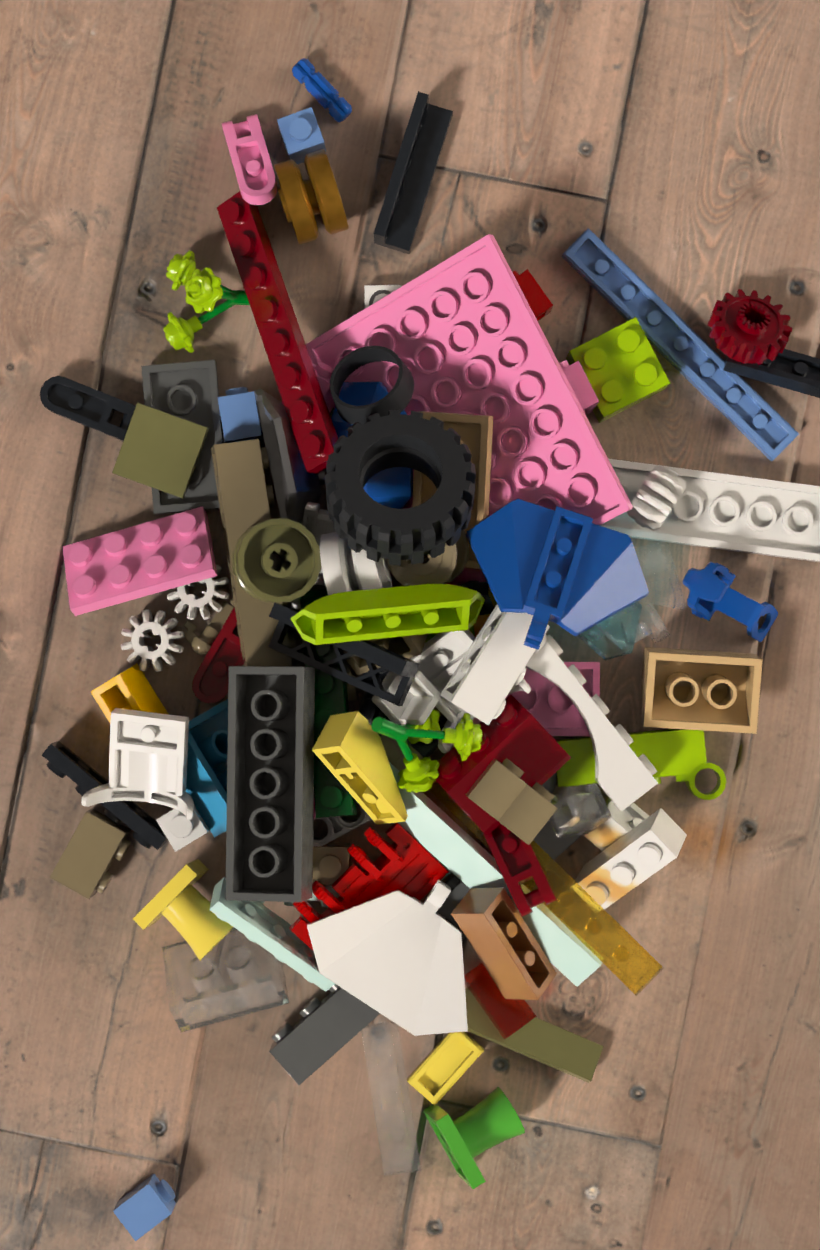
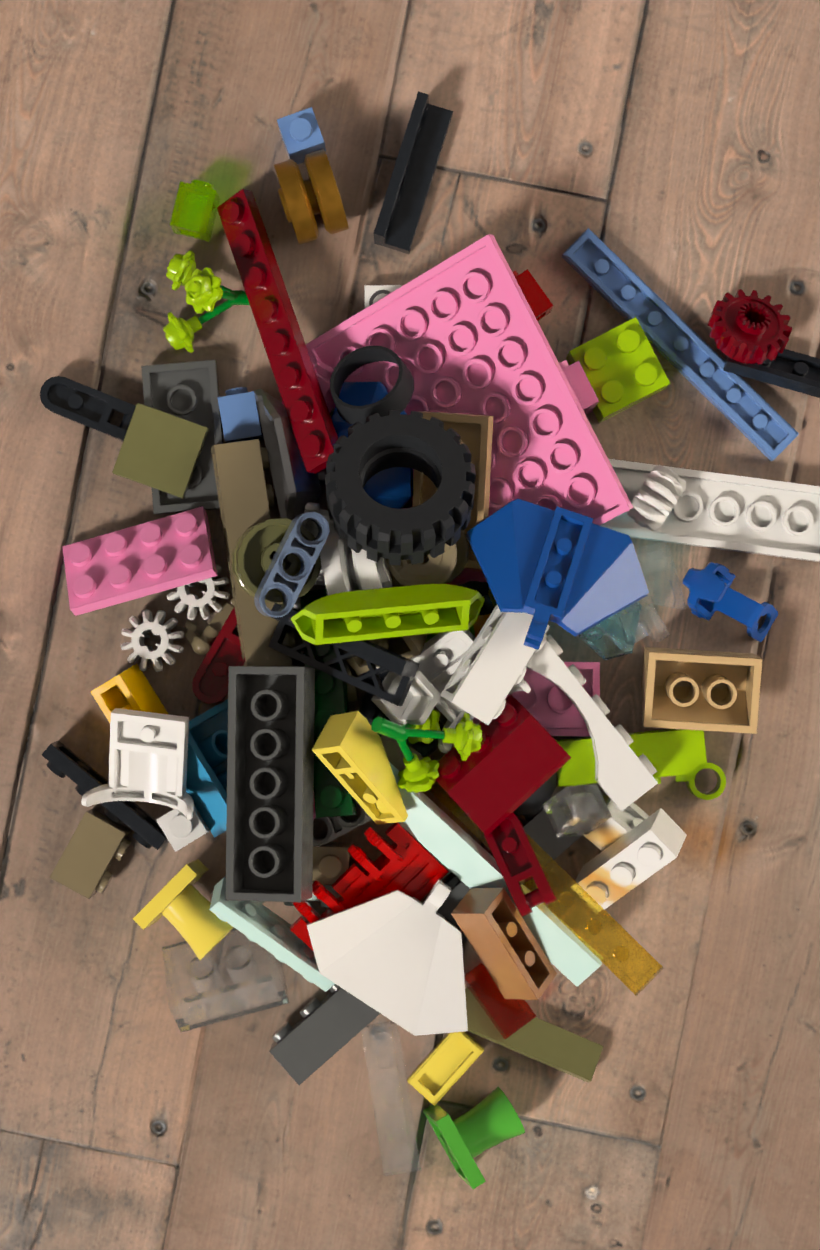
(145, 1206): medium blue brick -> none
(195, 210): none -> clear neon green brick
(251, 160): bright pink plate -> none
(307, 553): none -> sand blue beam
(321, 90): blue axle -> none
(512, 800): dark tan brick -> none

